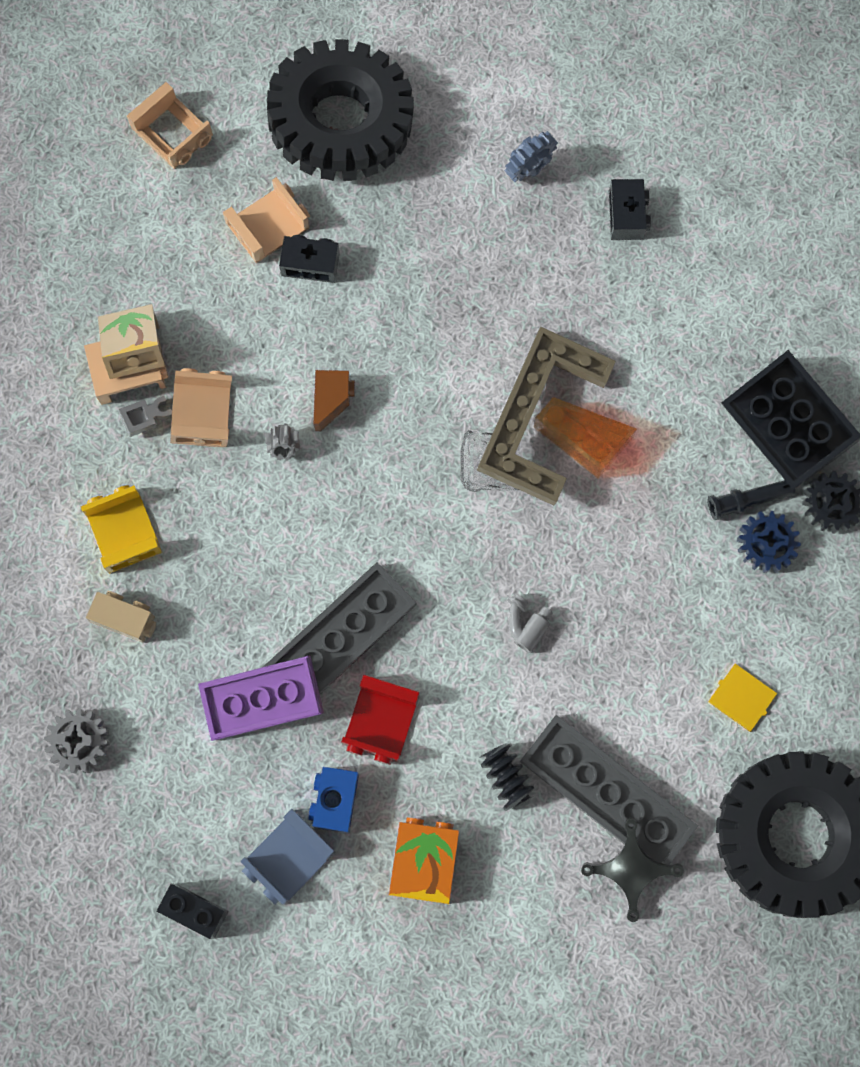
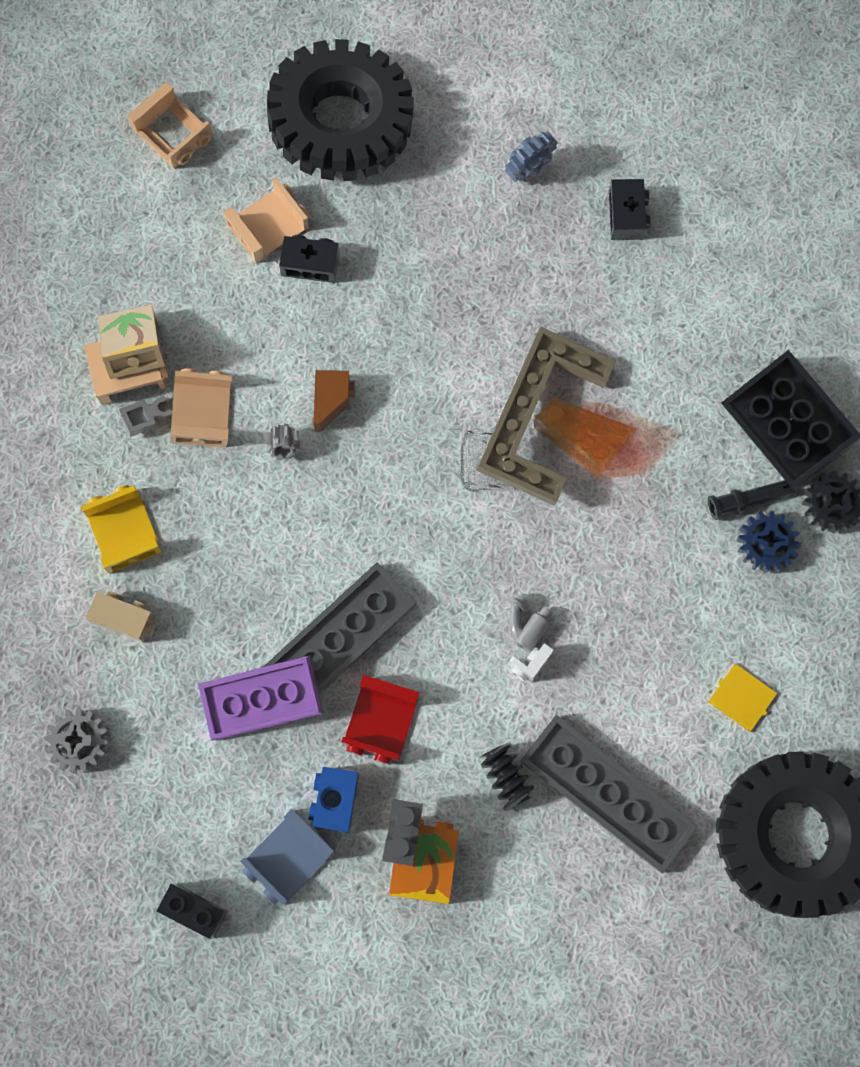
(403, 819): none -> dark grey brick
(536, 661): none -> white bracket
(632, 869): pearl dark grey piece -> none

